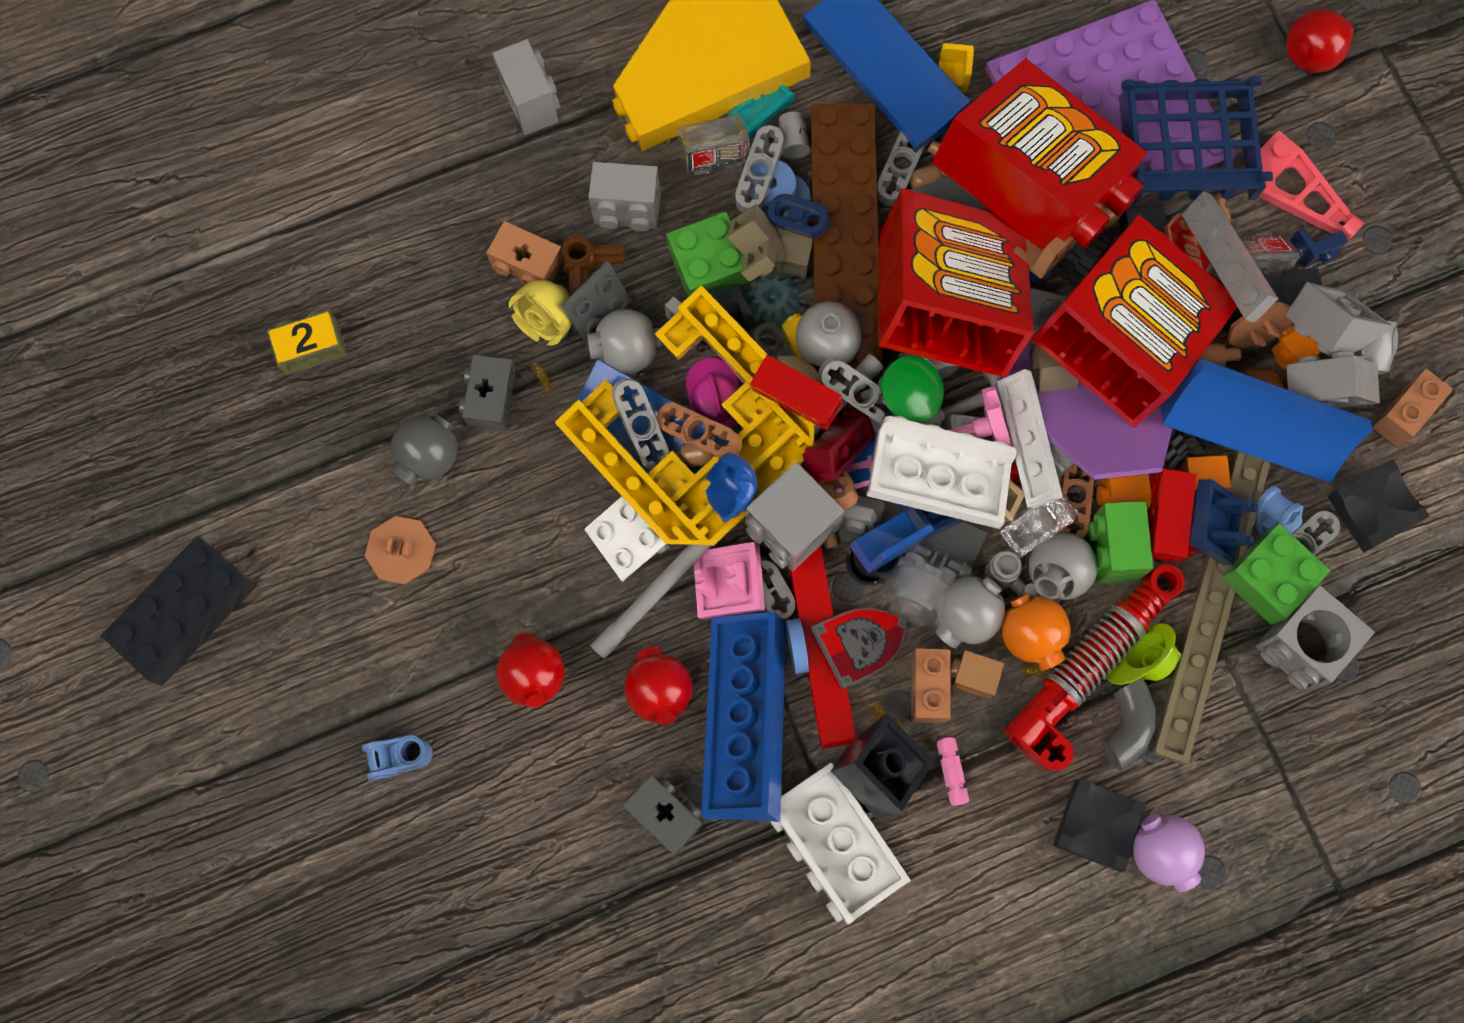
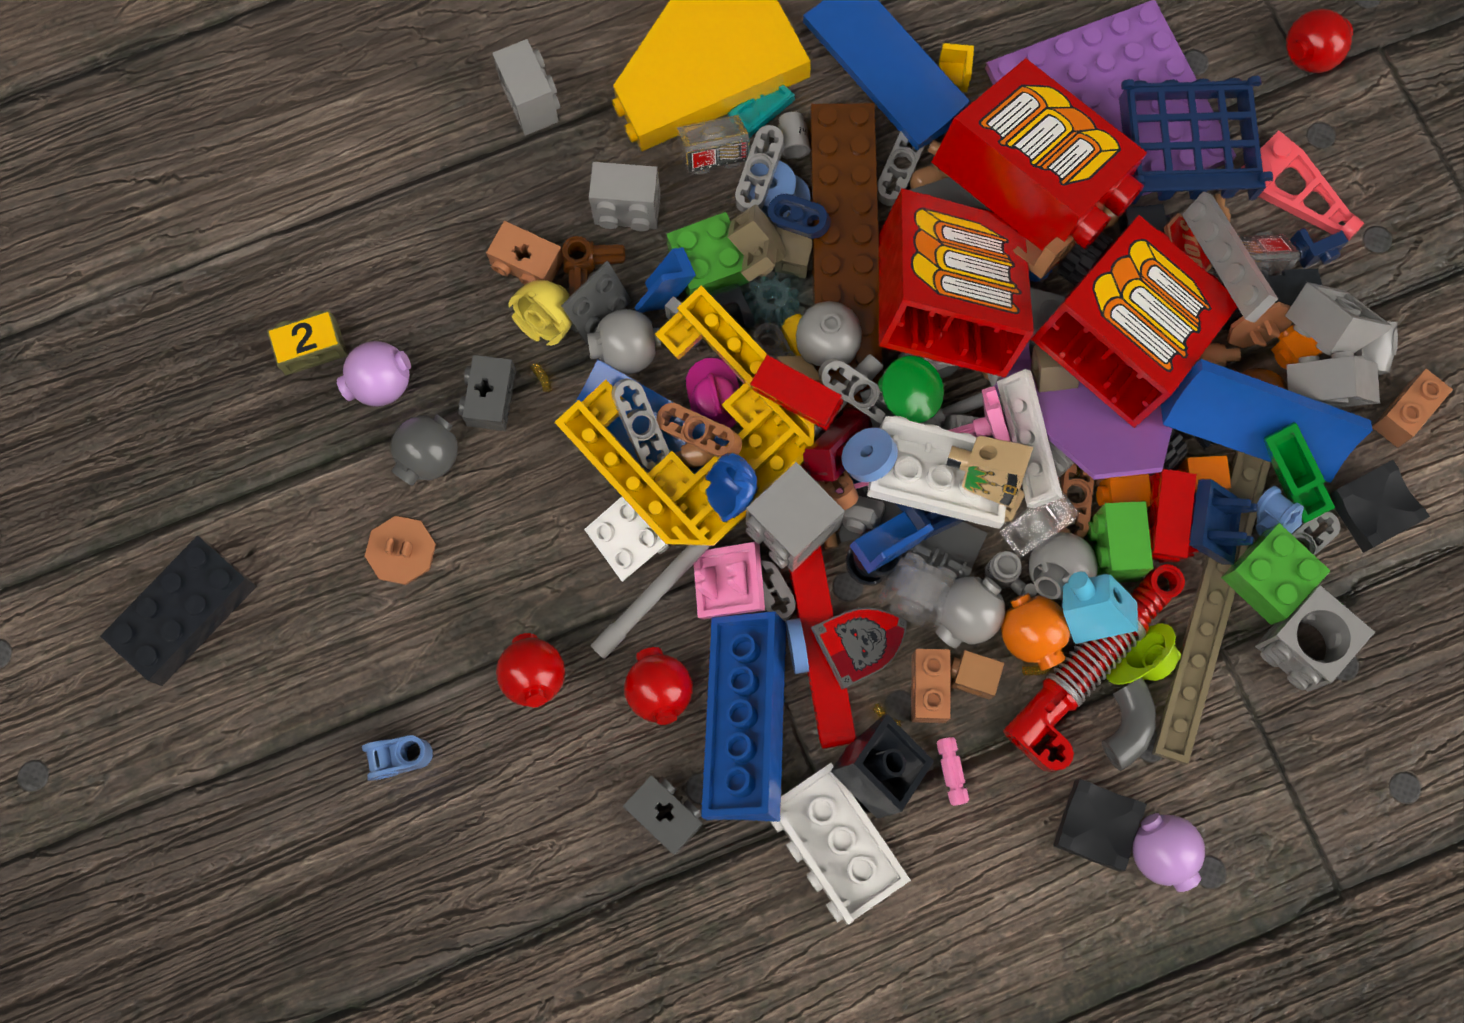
(374, 374): none -> lavender brick
(667, 281): none -> blue panel
(876, 465): none -> medium blue piece
(992, 468): none -> tan torso
(1098, 607): none -> medium azure torso
(1298, 471): none -> green slope

